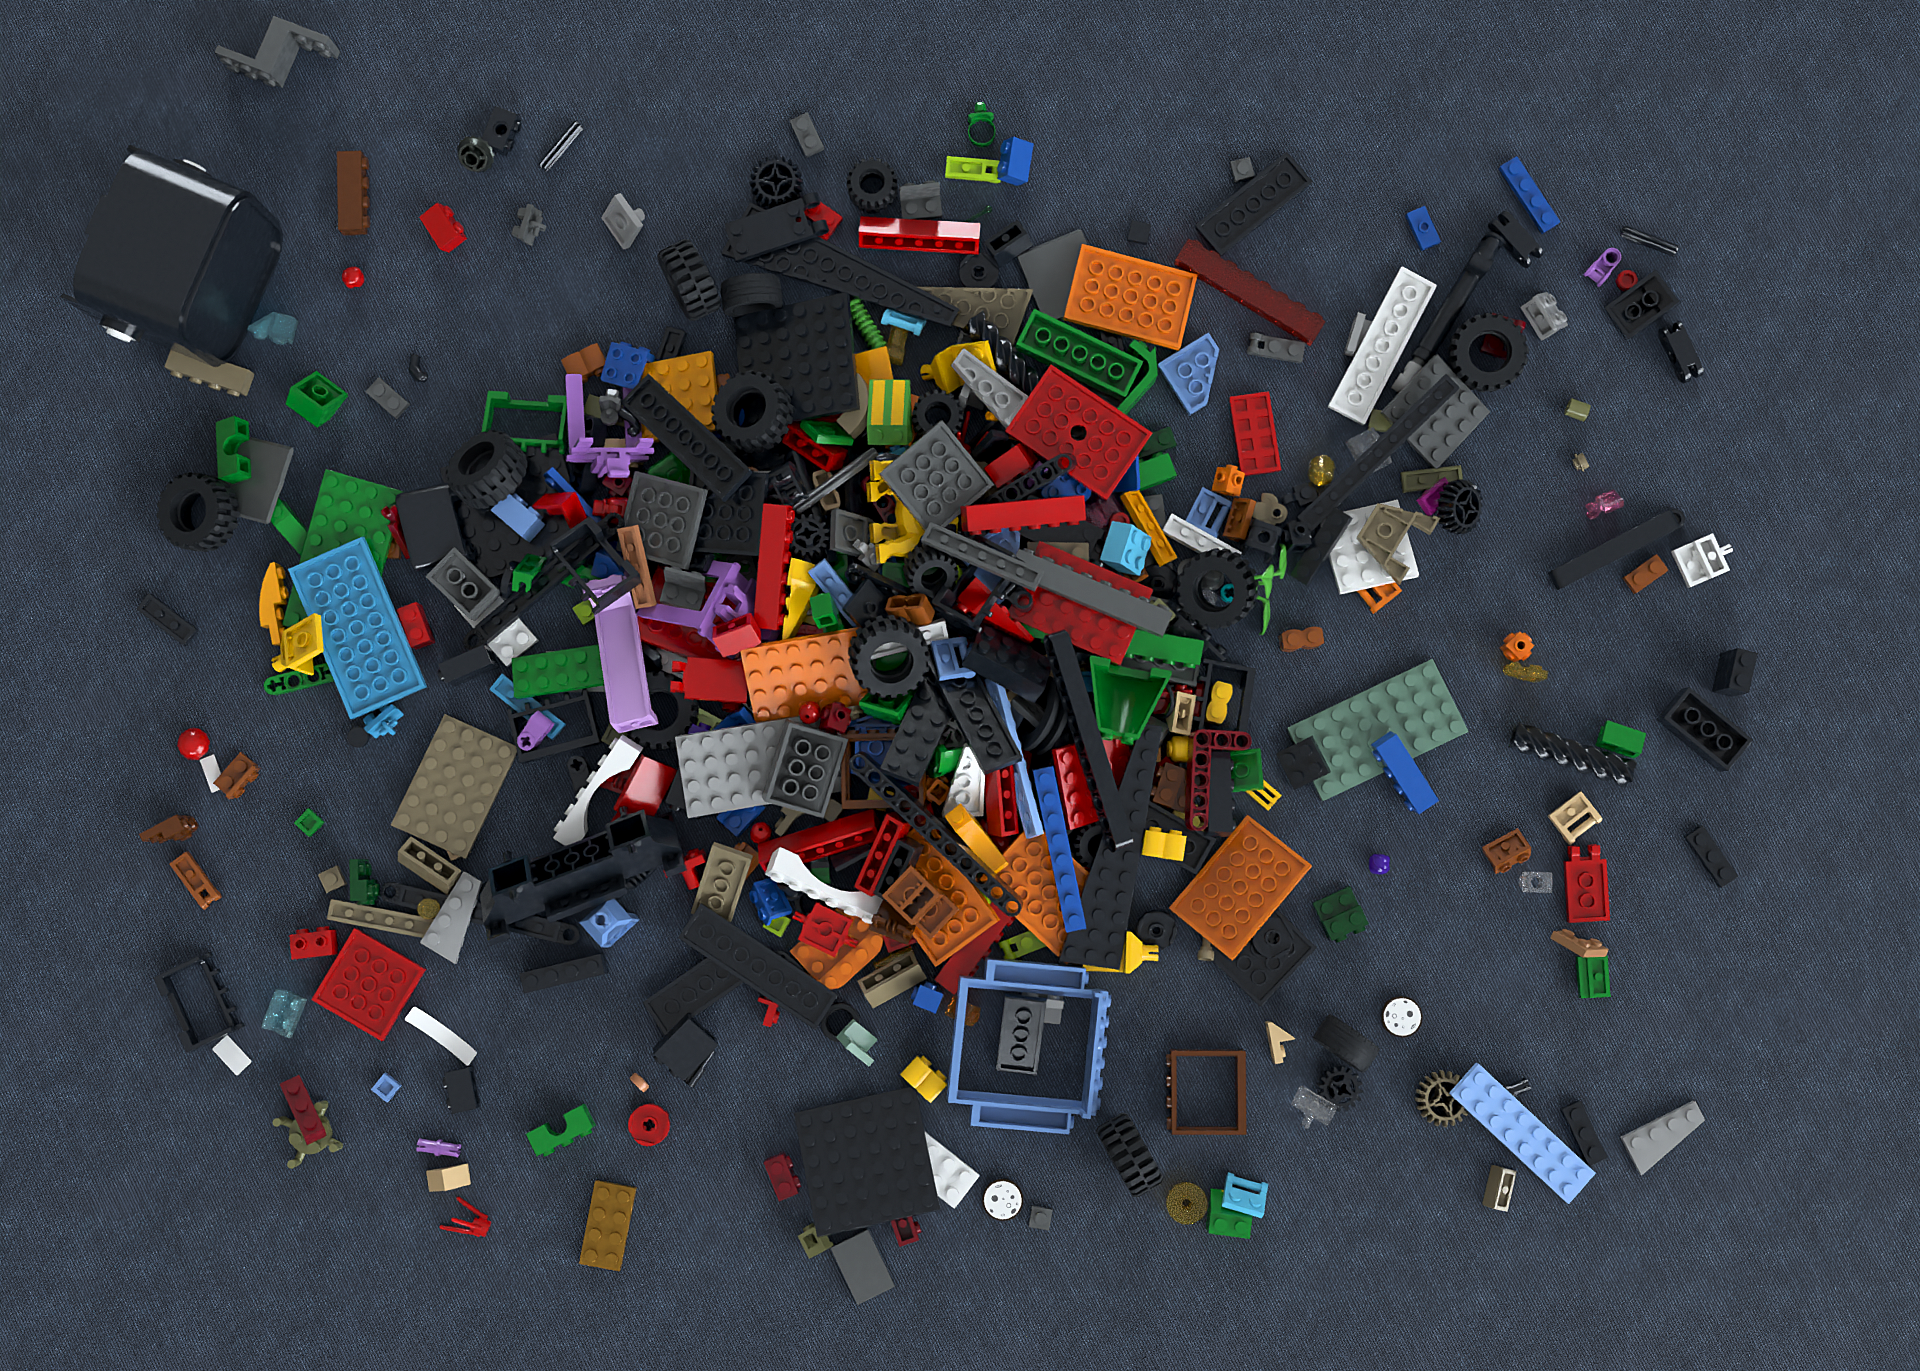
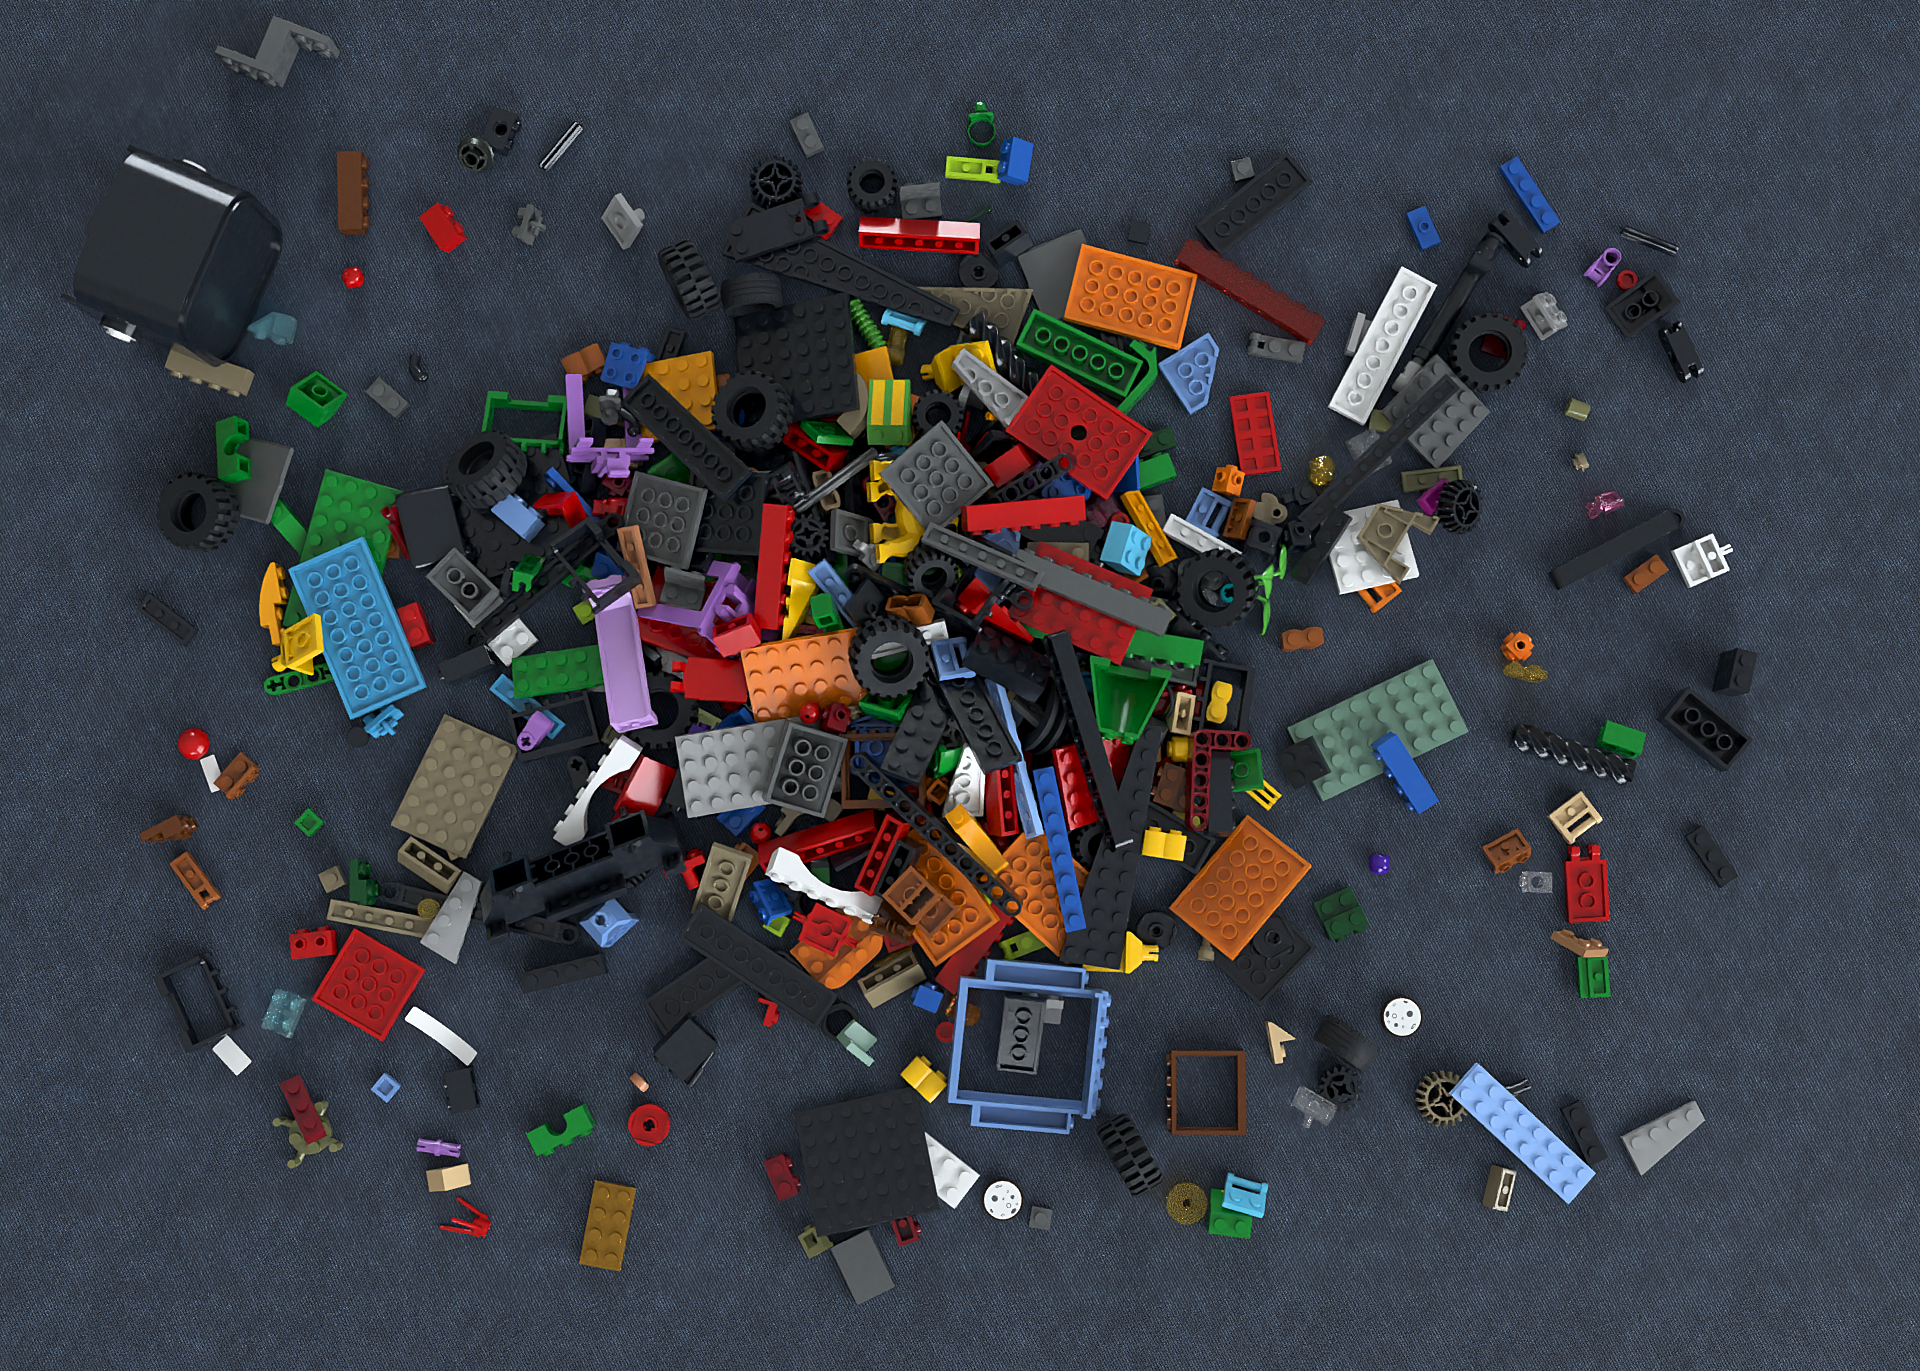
(944, 1031): none -> red tile

